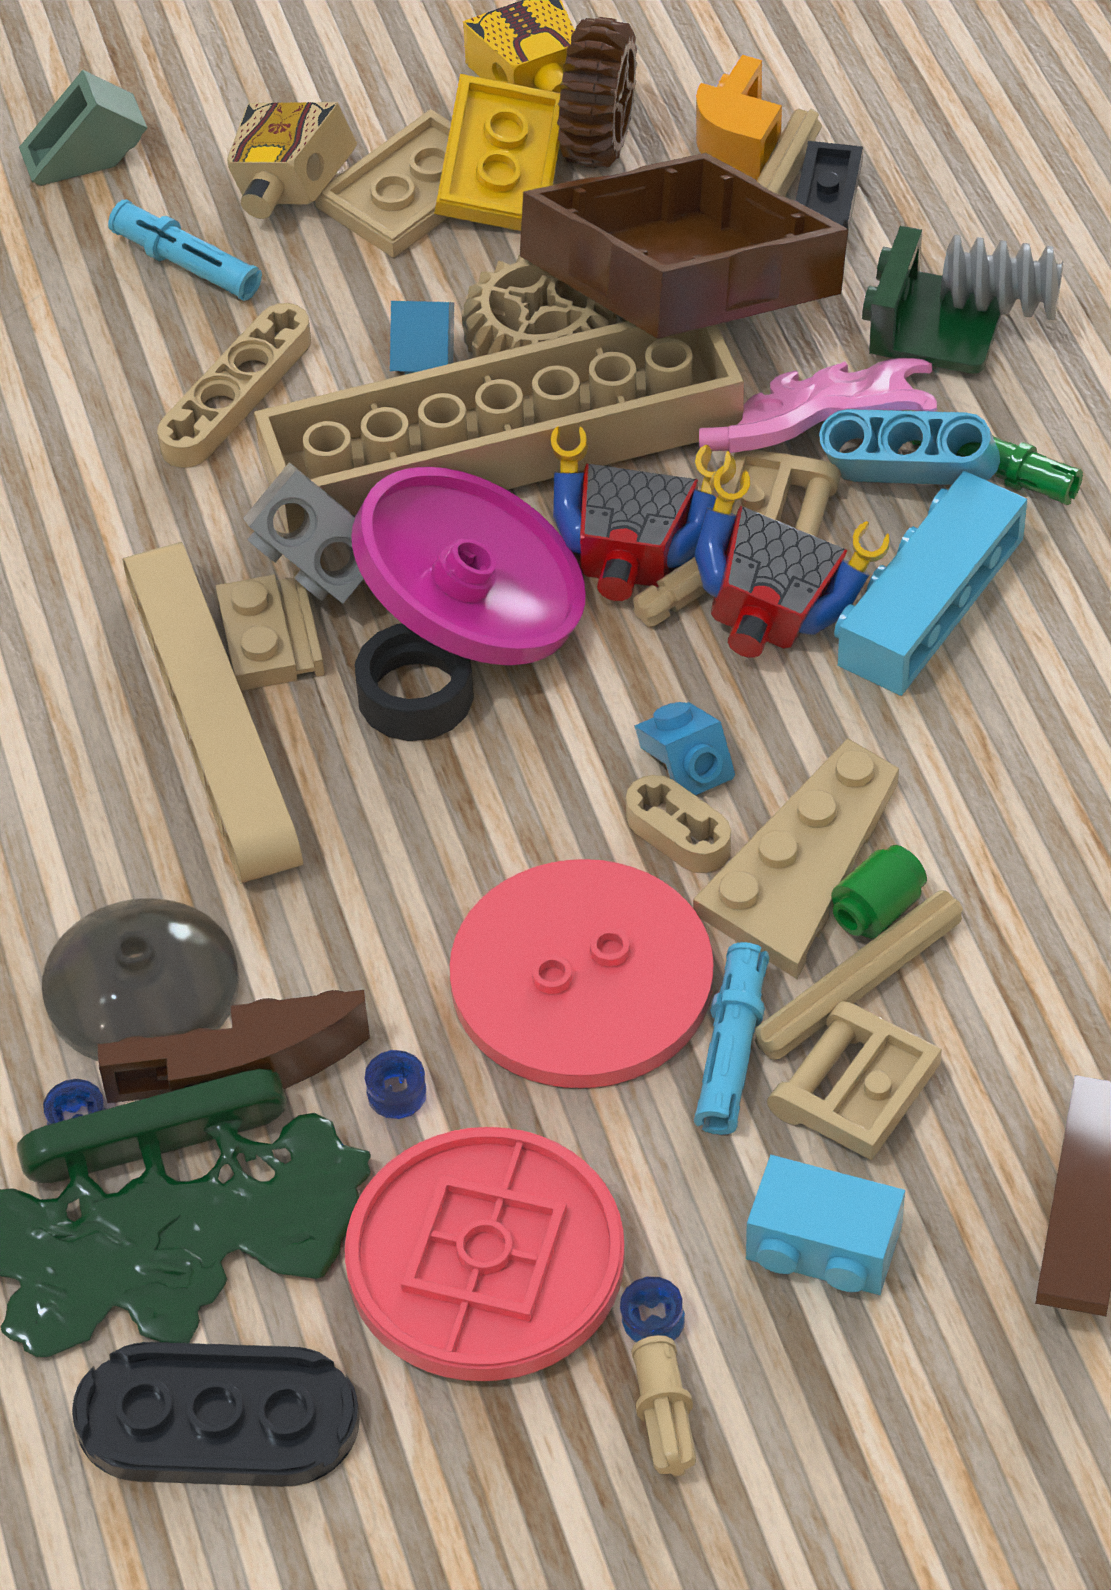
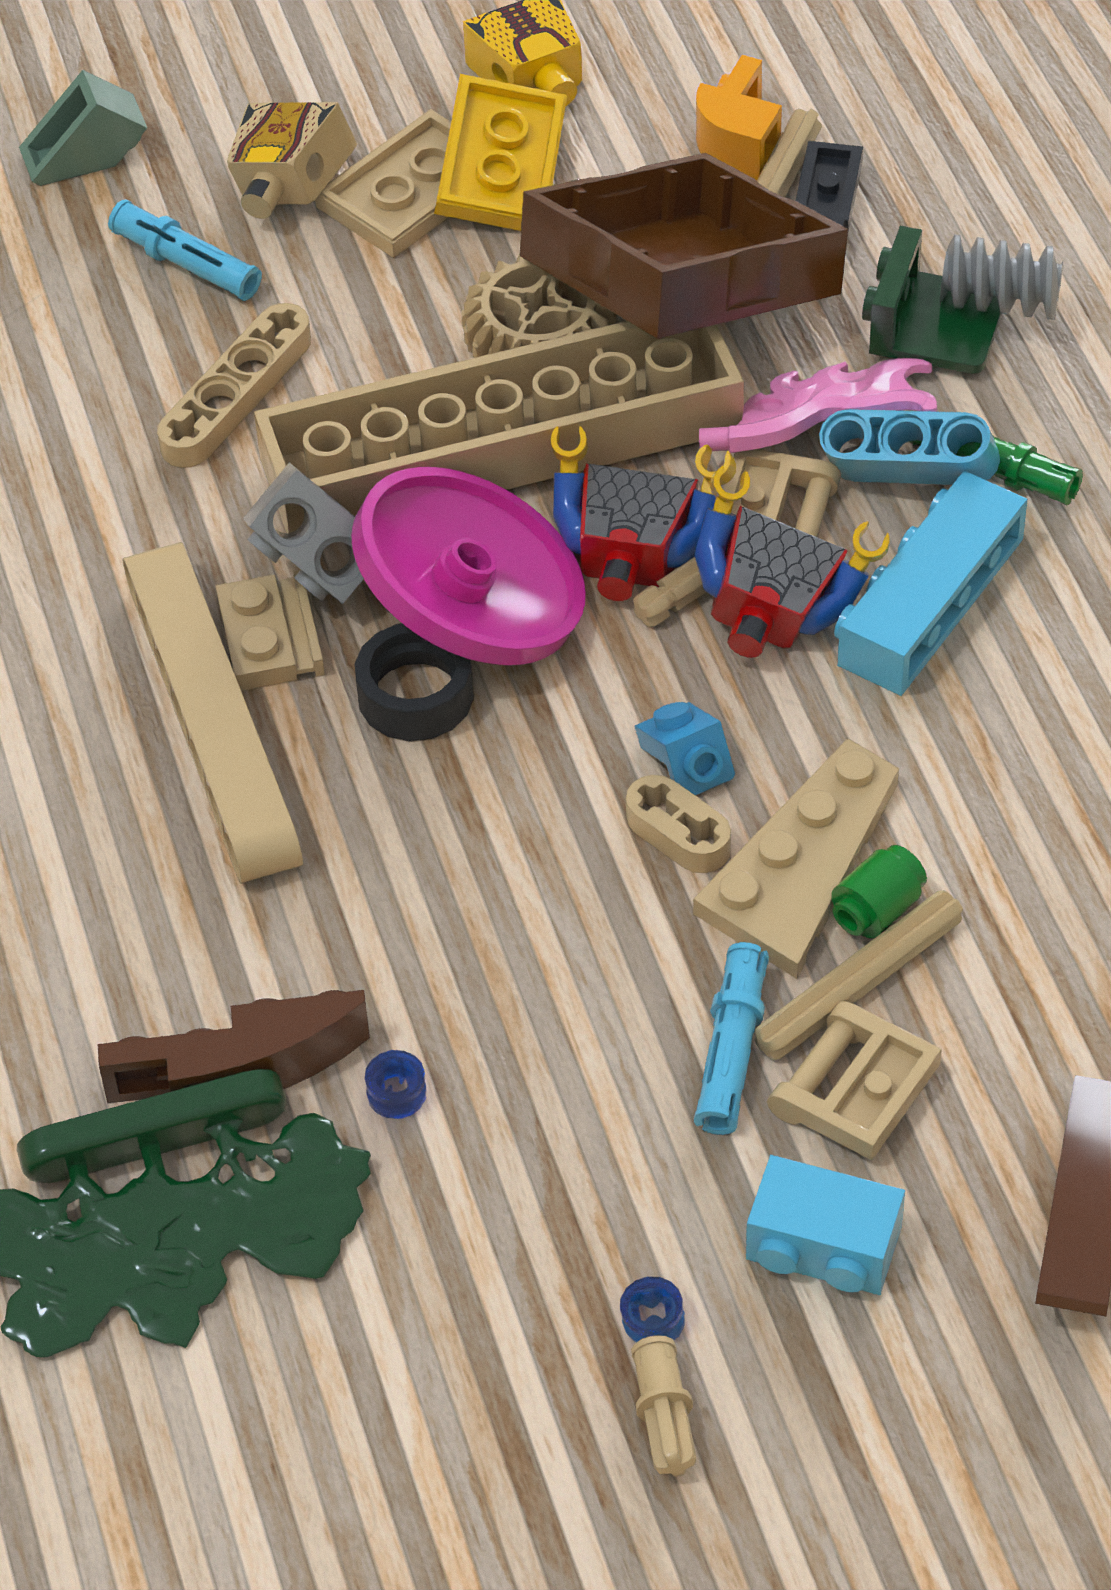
(70, 1097): clear blue bush -> none
(175, 986): clear smoke dish -> none
(216, 1414): black tile -> none
(421, 335): dark azure brick -> none
(485, 1254): coral plate -> none
(581, 973): coral plate -> none
(597, 92): reddish brown gear -> none

